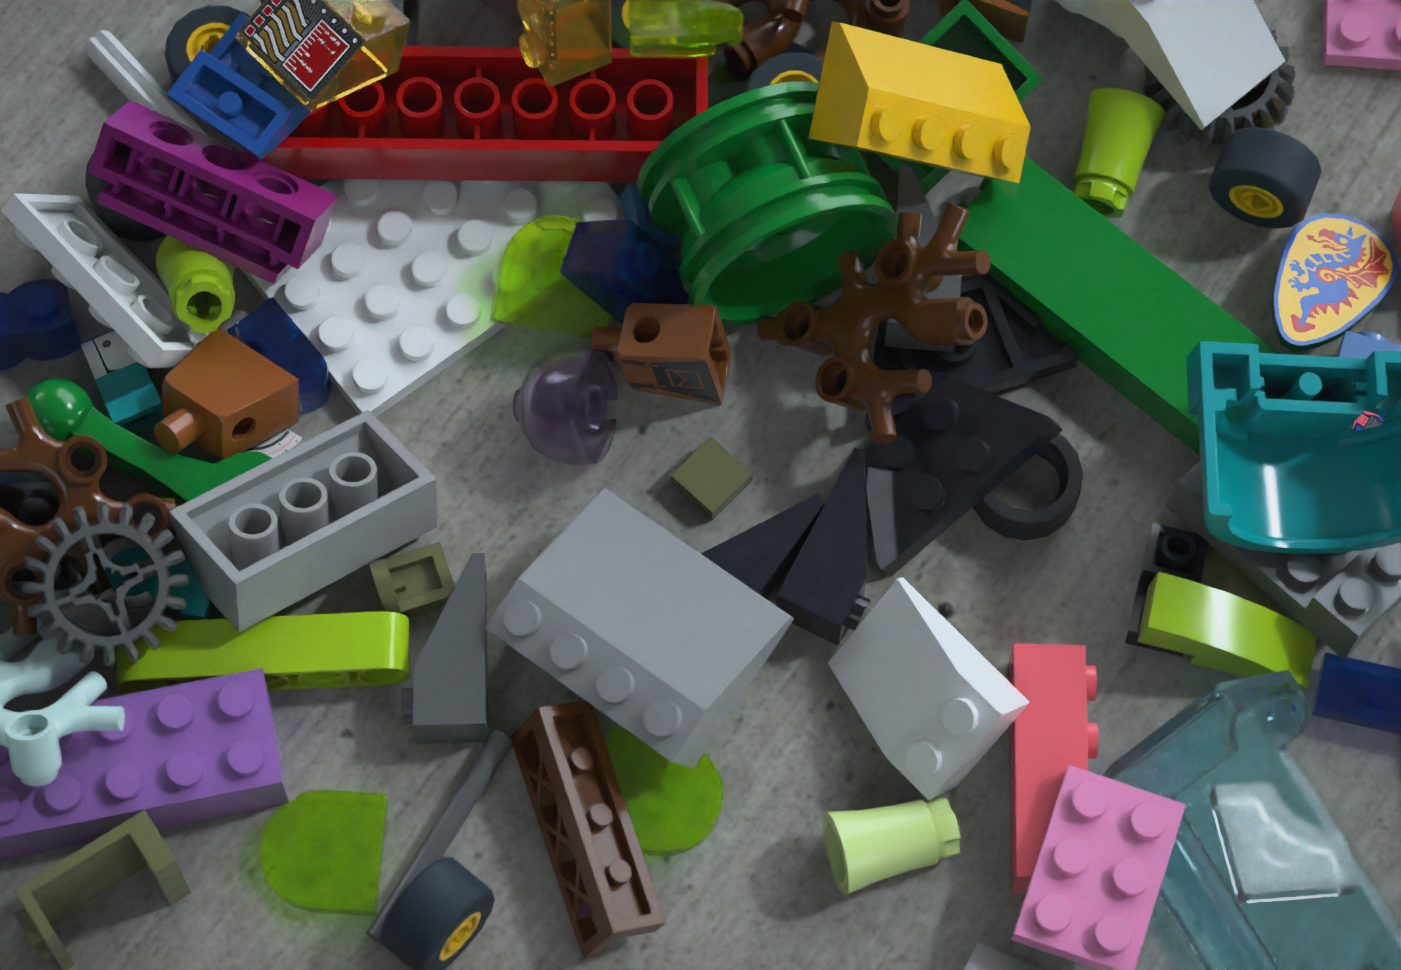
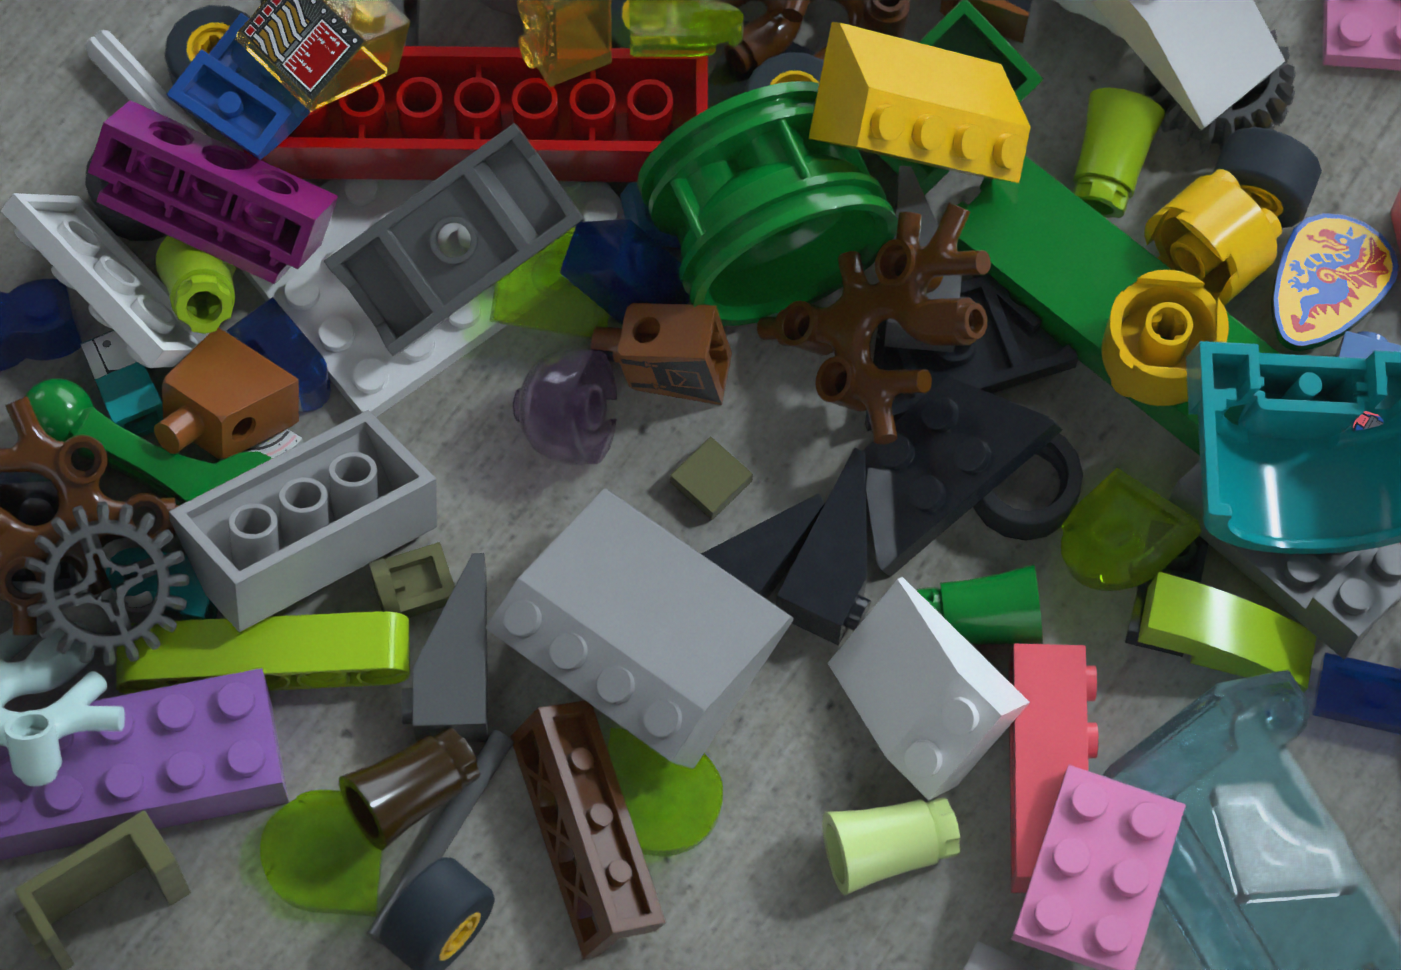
(408, 785): none -> dark brown plant
(505, 204): none -> dark grey piece
(991, 607): none -> green plant
(1123, 534): none -> clear neon green tile
(1152, 307): none -> yellow brick
(1215, 235): none -> yellow brick

